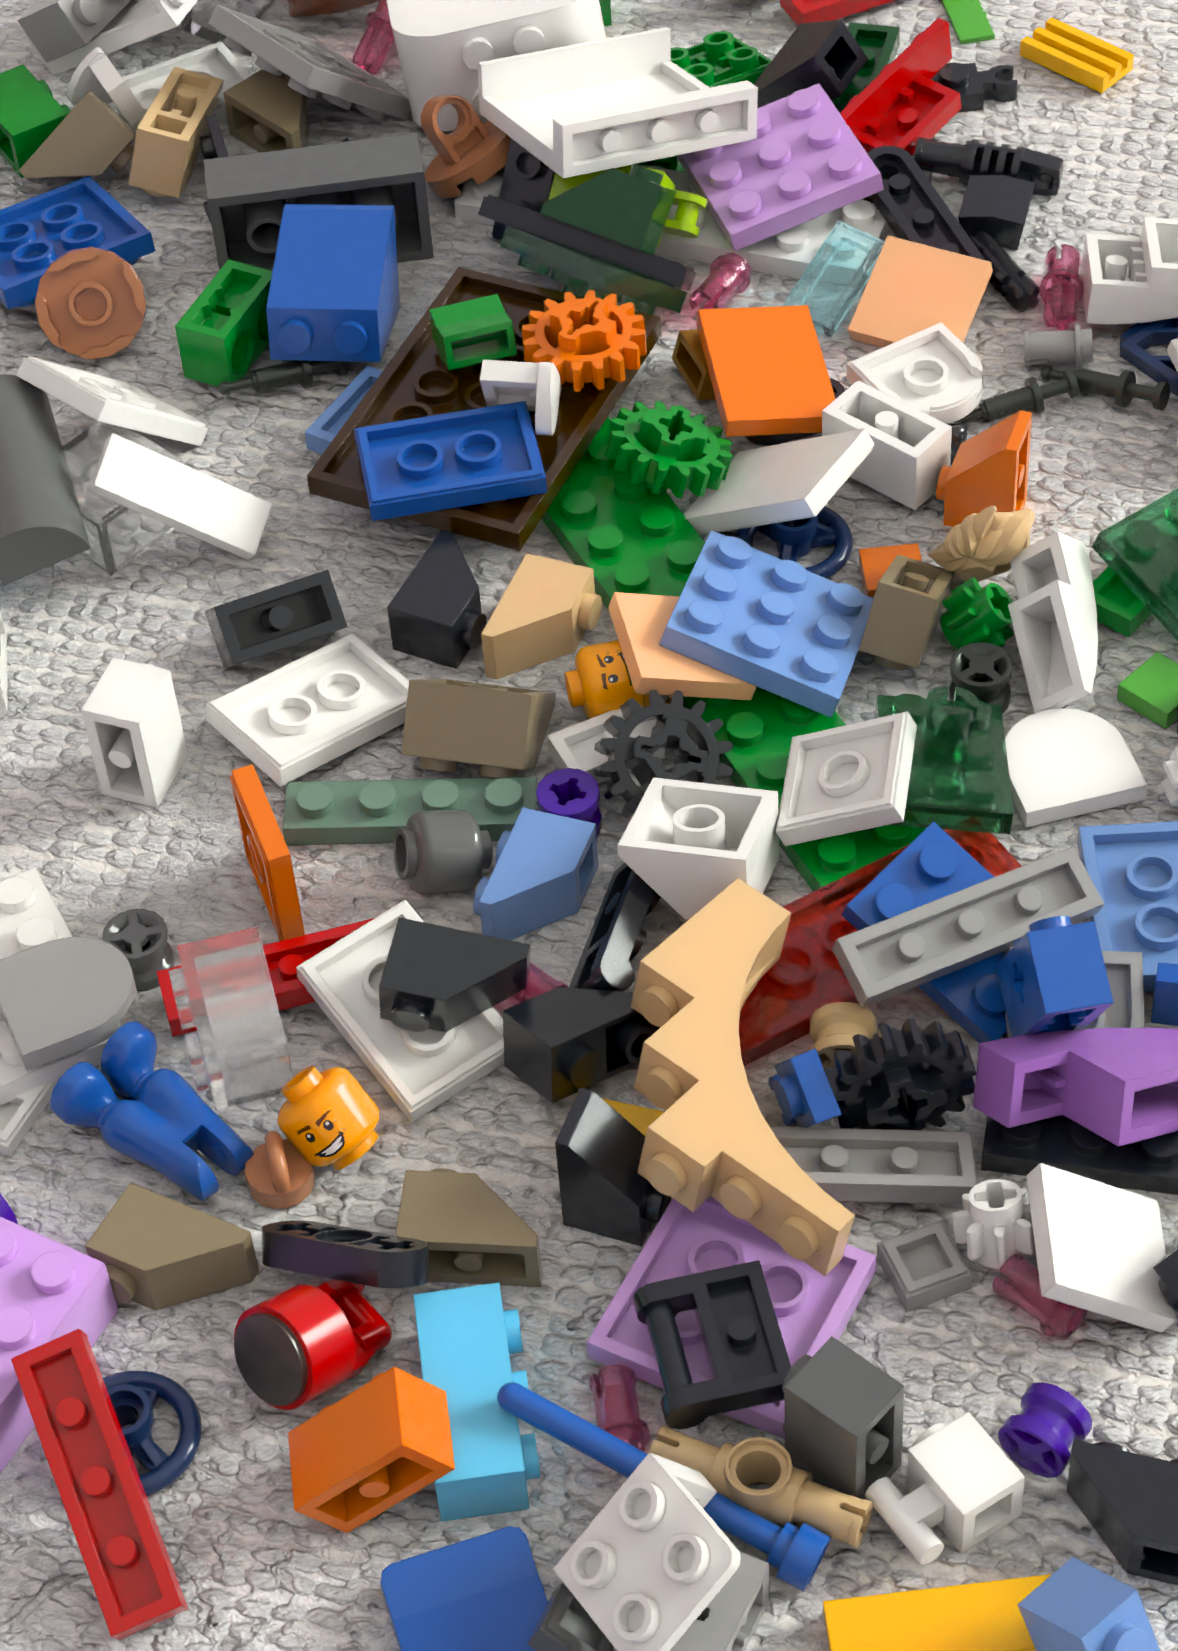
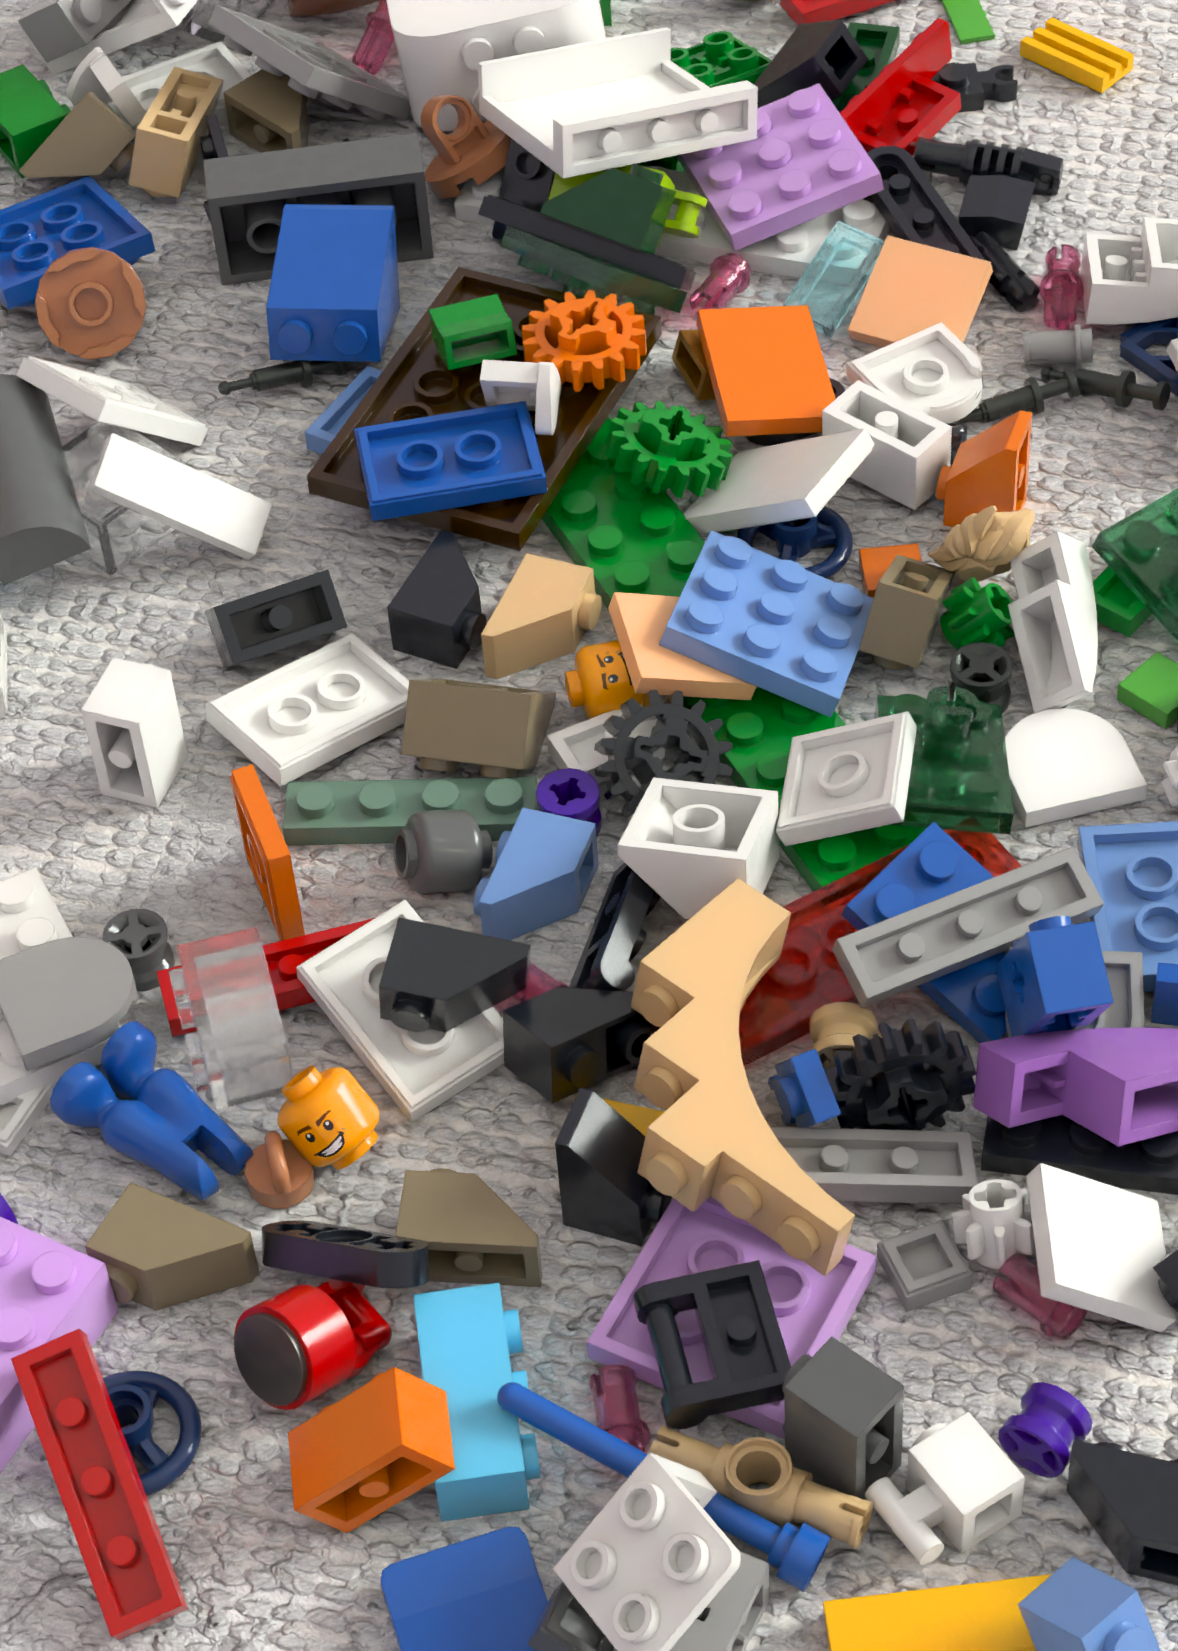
(226, 325): green brick -> none

